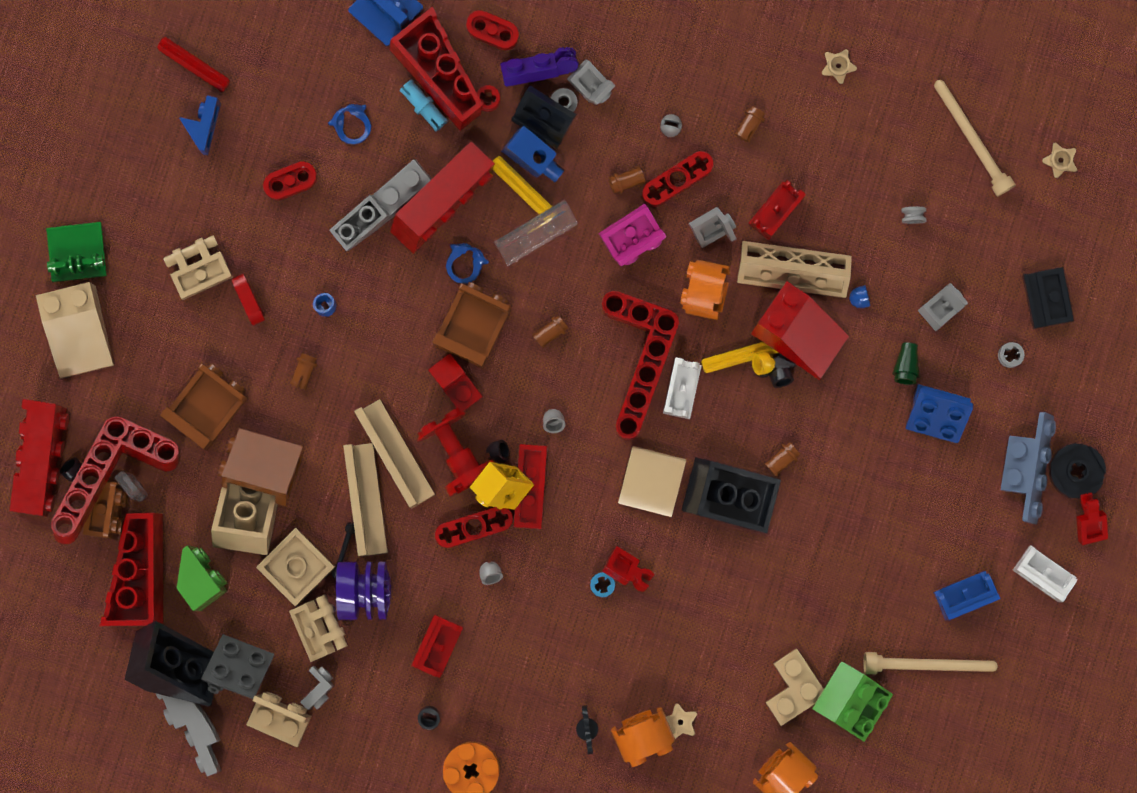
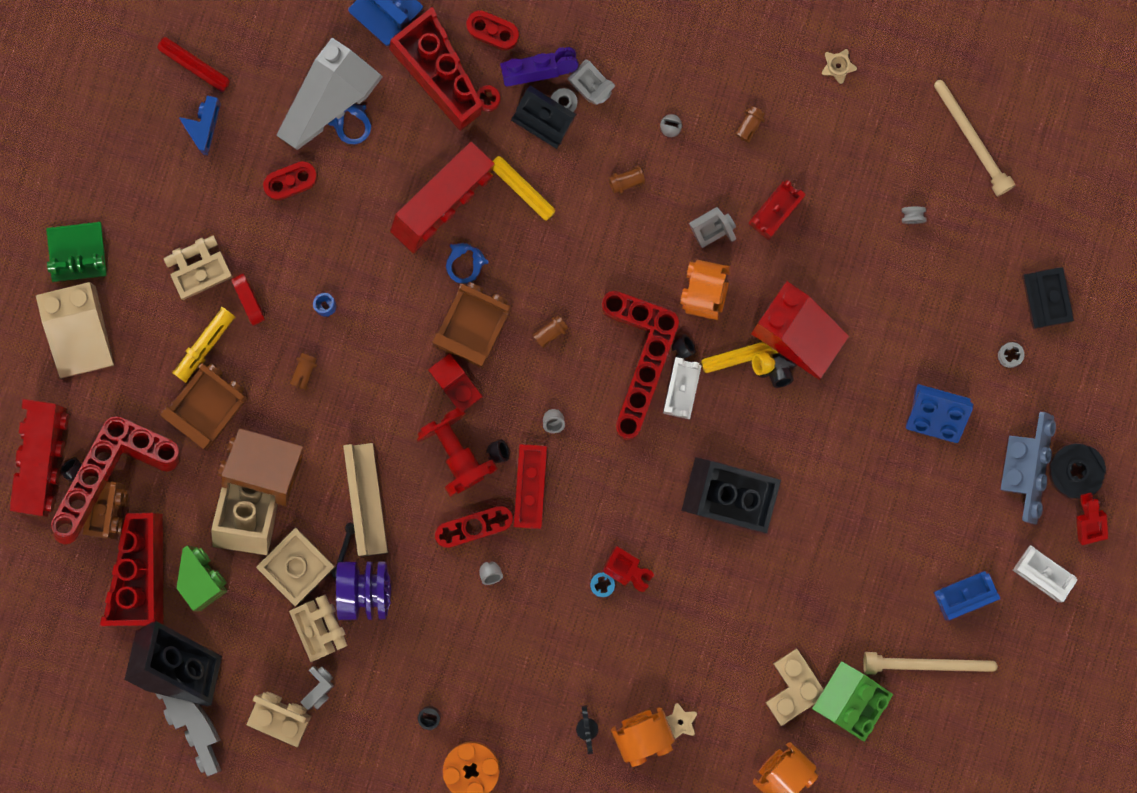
(131, 486): clear tile -> none
(197, 353): none -> yellow pin
(237, 667): dark grey hinge -> none
(331, 87): none -> light grey wedge
(380, 206): light grey slope -> none
(395, 453): tan fence -> none
(423, 105): medium azure pin -> none
(437, 646): red hinge -> none
(501, 486): yellow brick -> none
(521, 150): blue torso -> none
(536, 232): clear tile -> none
(632, 236): dark pink bracket -> none
(652, 481): tan slope -> none
(684, 347): none -> black hinge
(698, 174): red beam -> none
(774, 273): tan fence -> none
(782, 459): dark orange pin -> none
(859, 297): blue hinge -> none
(907, 366): dark green cone -> none
(943, 306): light grey bracket -> none
(1067, 156): tan plate -> none

